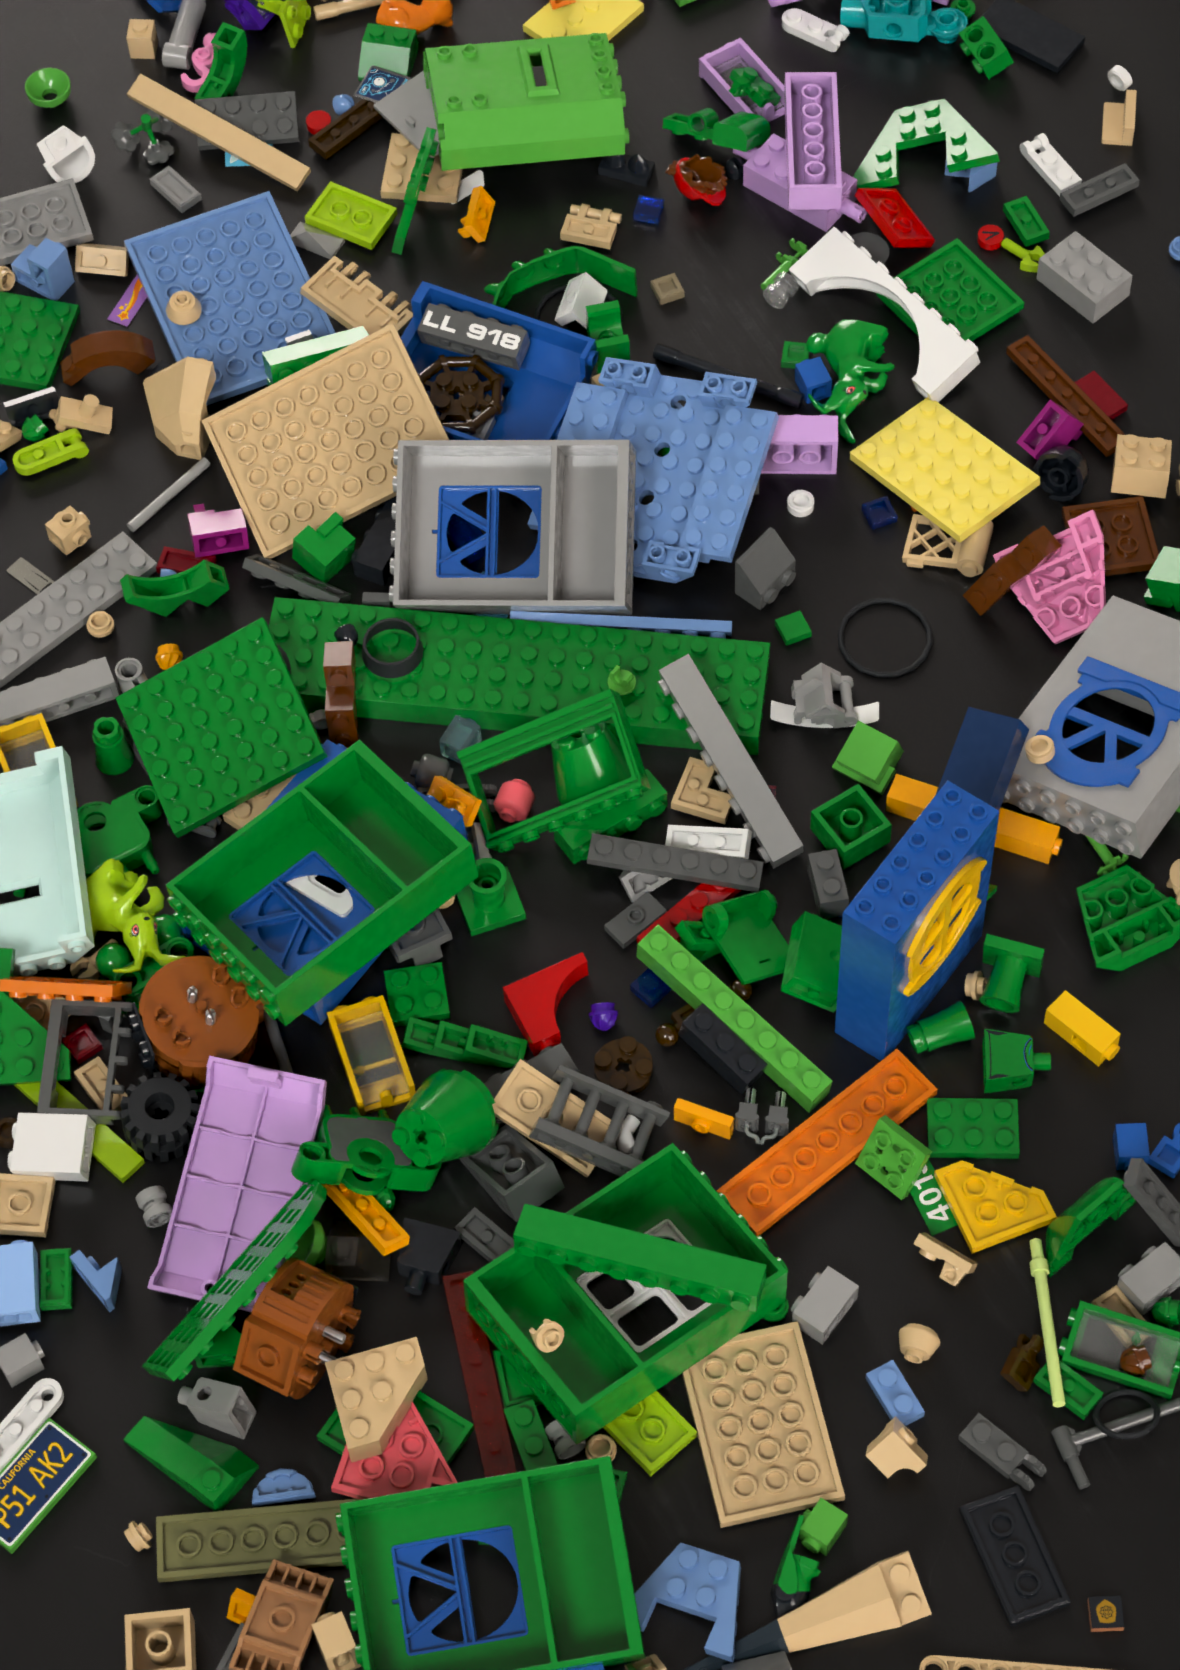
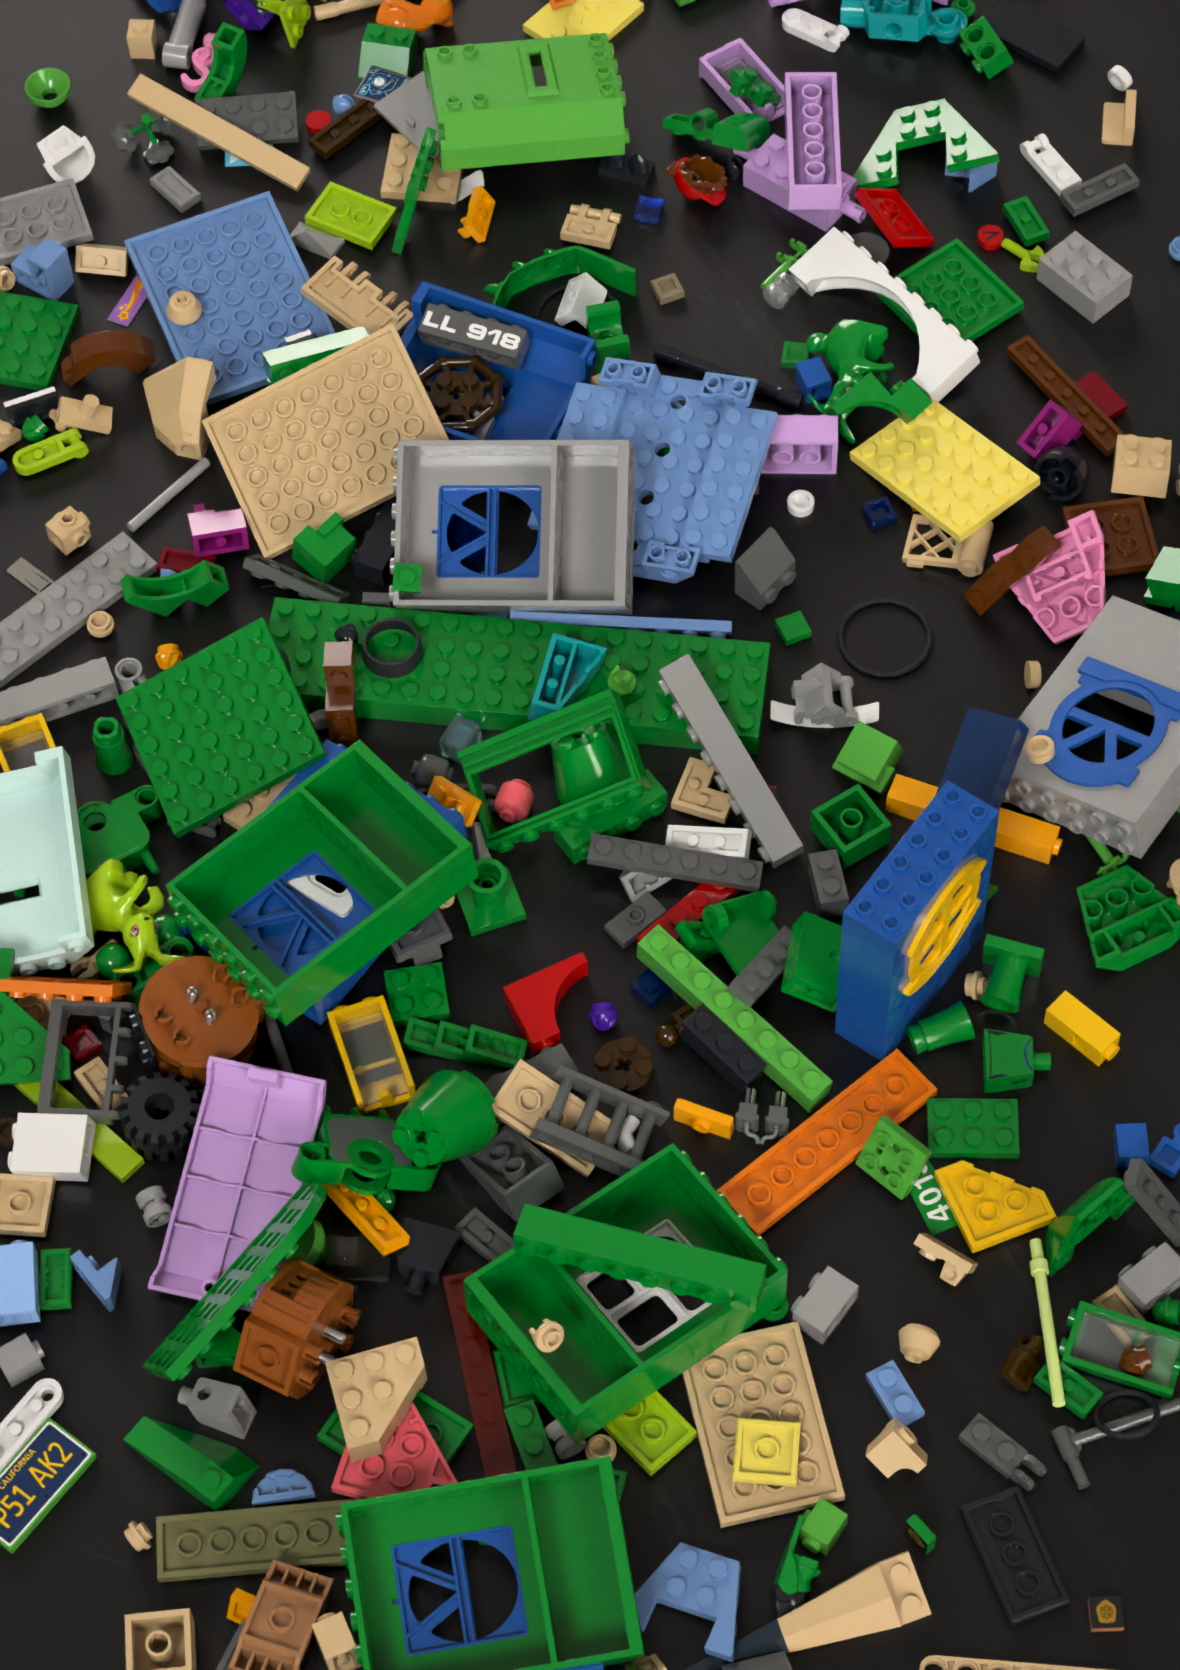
(407, 578): none -> green plate
(565, 674): none -> teal wedge
(762, 970): none -> dark grey plate
(766, 1452): none -> light yellow tile
(904, 401): none -> green arch
(920, 1534): none -> green tile
(1032, 674): none -> tan tile

